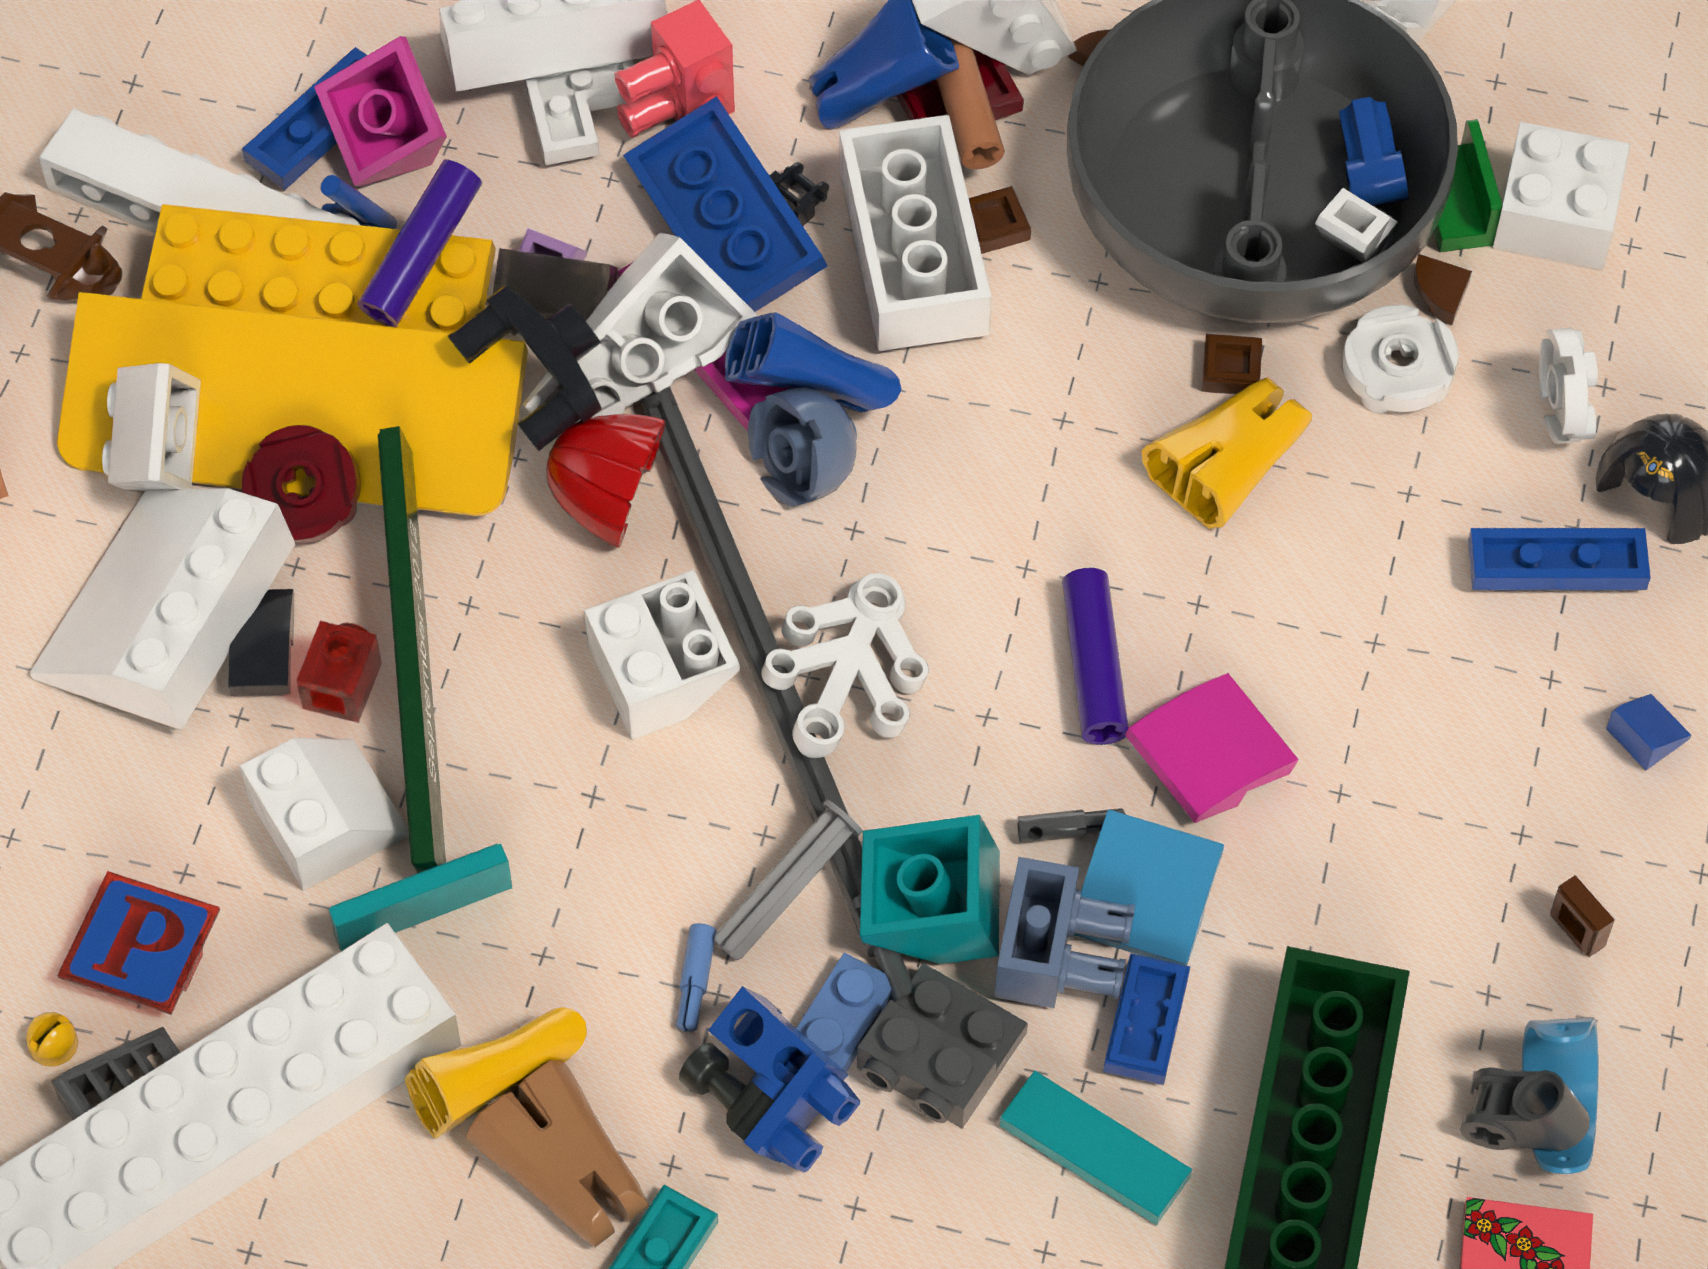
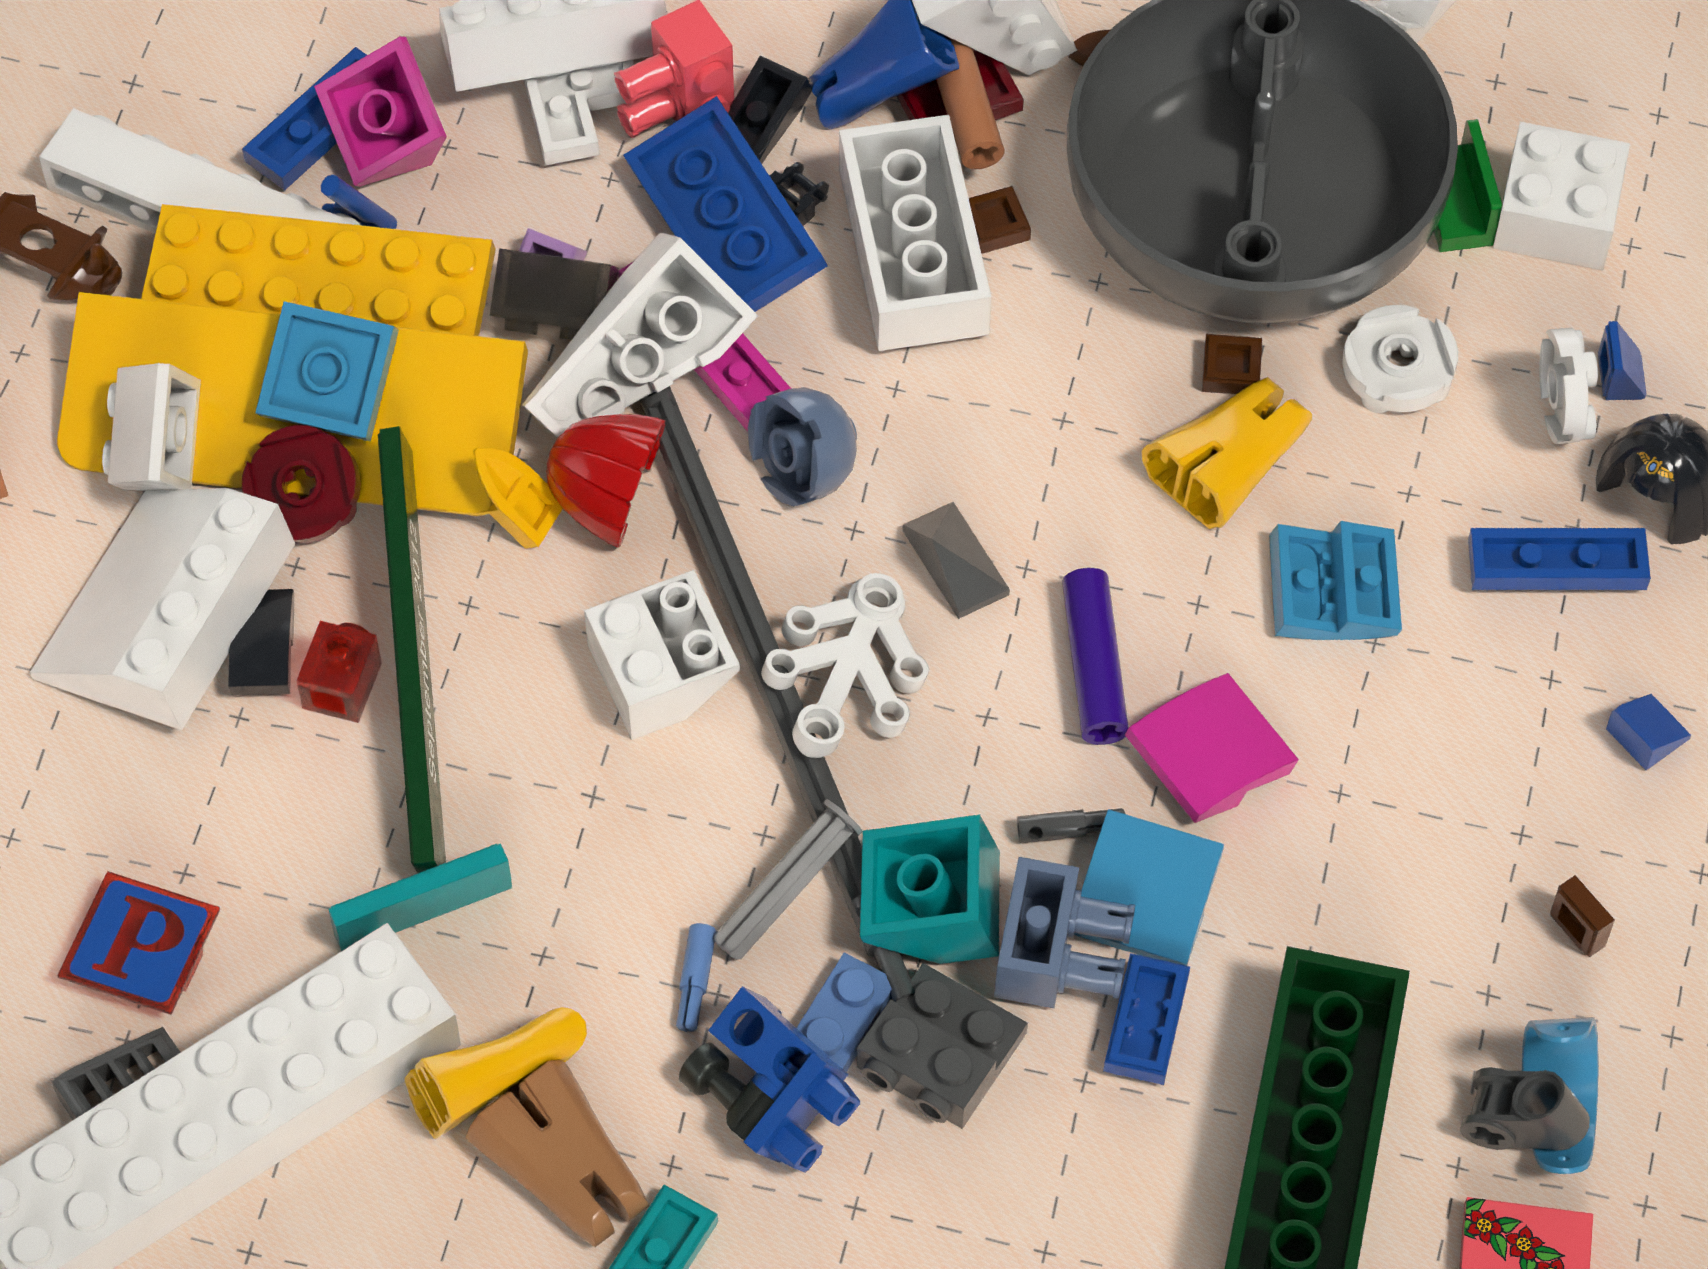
(59, 1043): yellow hinge -> none
(321, 806): white slope -> none
(327, 371): none -> dark azure plate
(419, 243): dark purple piece -> none
(518, 496): none -> yellow plate
(555, 342): black connector -> none
(768, 104): none -> black slope
(787, 356): blue piece -> none
(956, 560): none -> dark grey slope
(1095, 1147): teal tile -> none
(1335, 582): none -> dark azure slope
(1355, 226): white slope -> none
(1373, 166): blue piece -> none
(1441, 286): reddish brown tile -> none
(1620, 365): none -> blue slope

